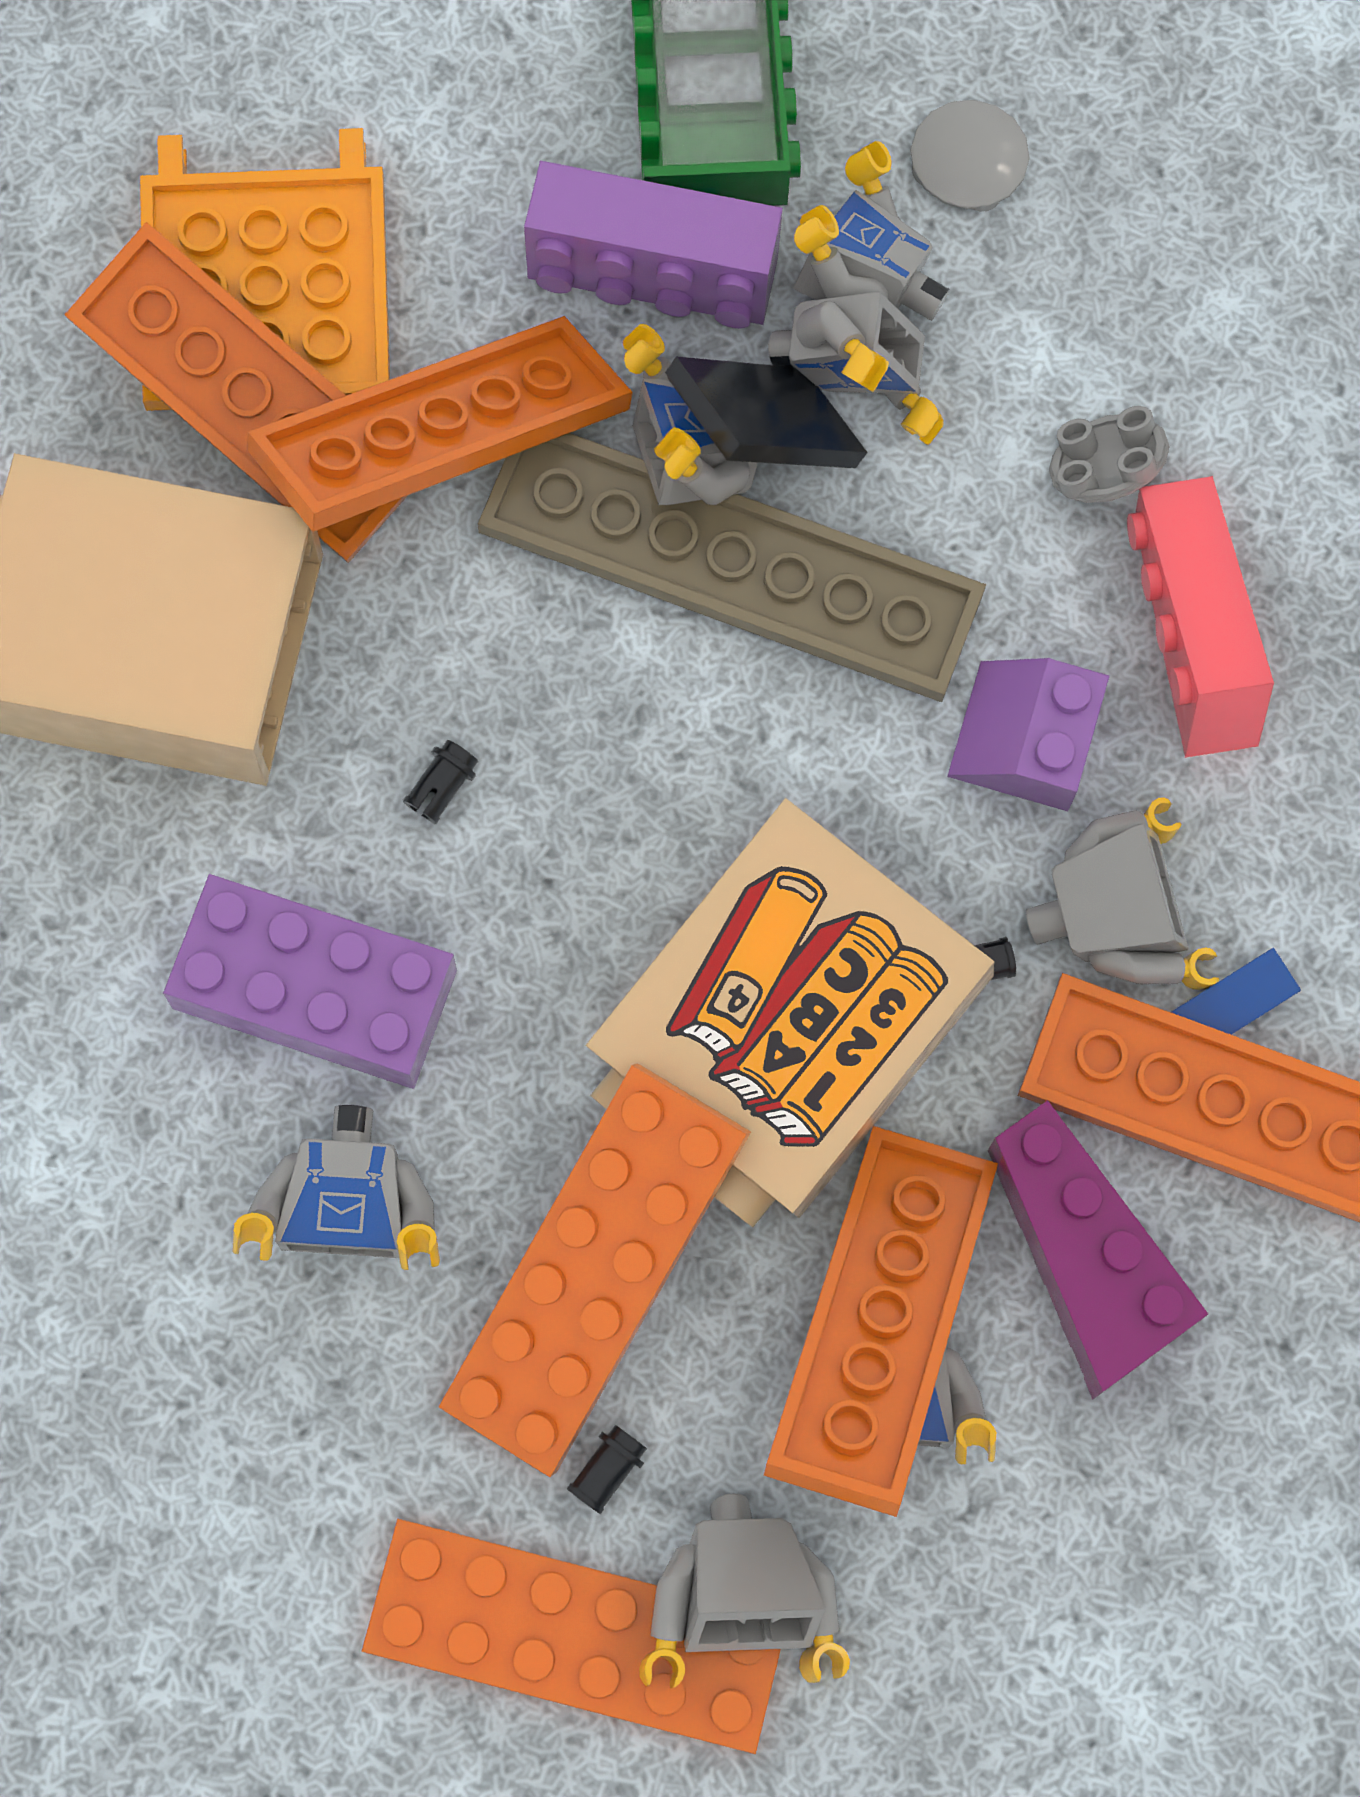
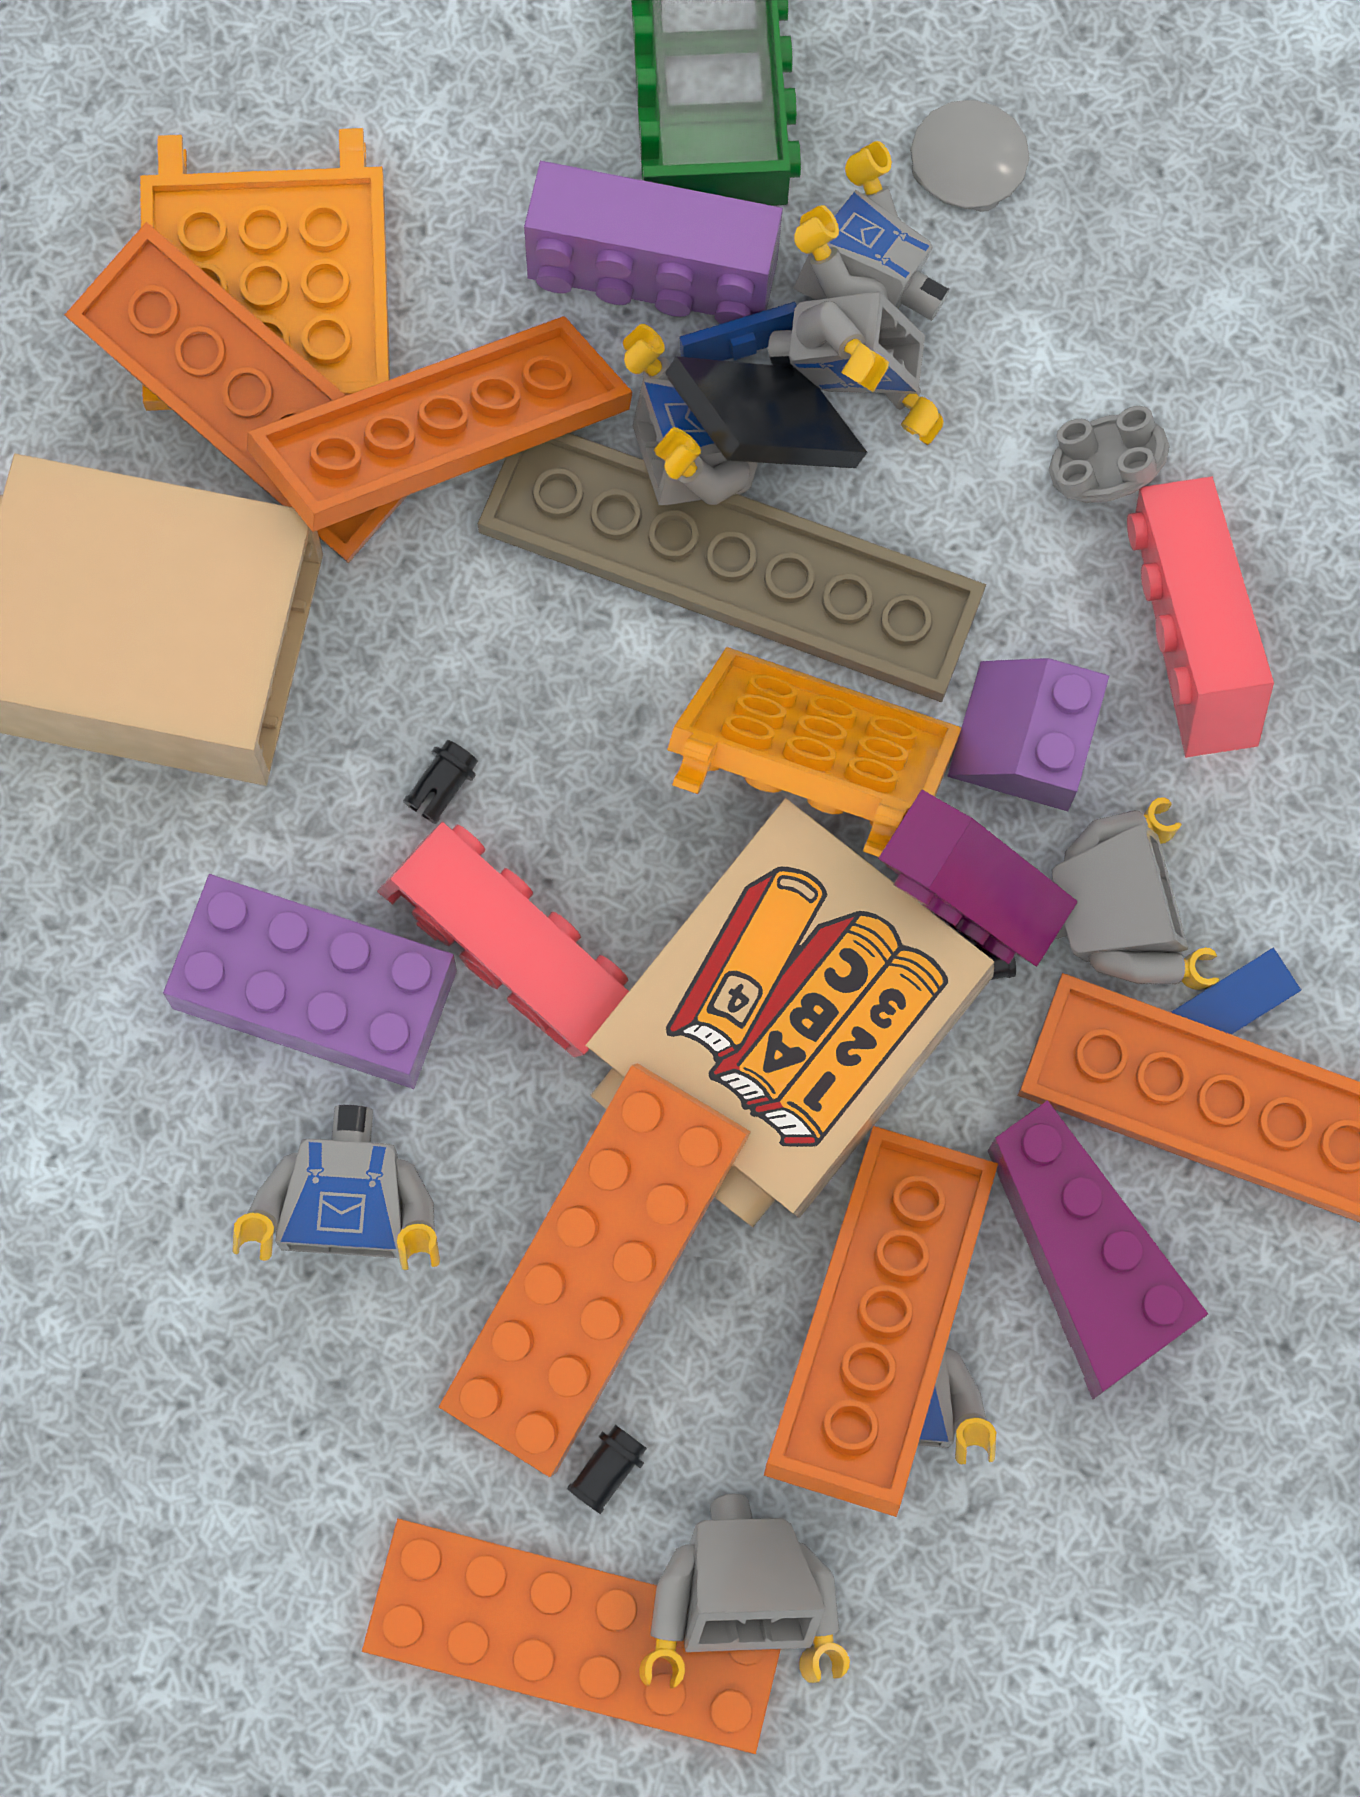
(507, 936): none -> coral wedge
(737, 337): none -> blue piece
(811, 742): none -> light orange plate
(975, 881): none -> magenta wedge

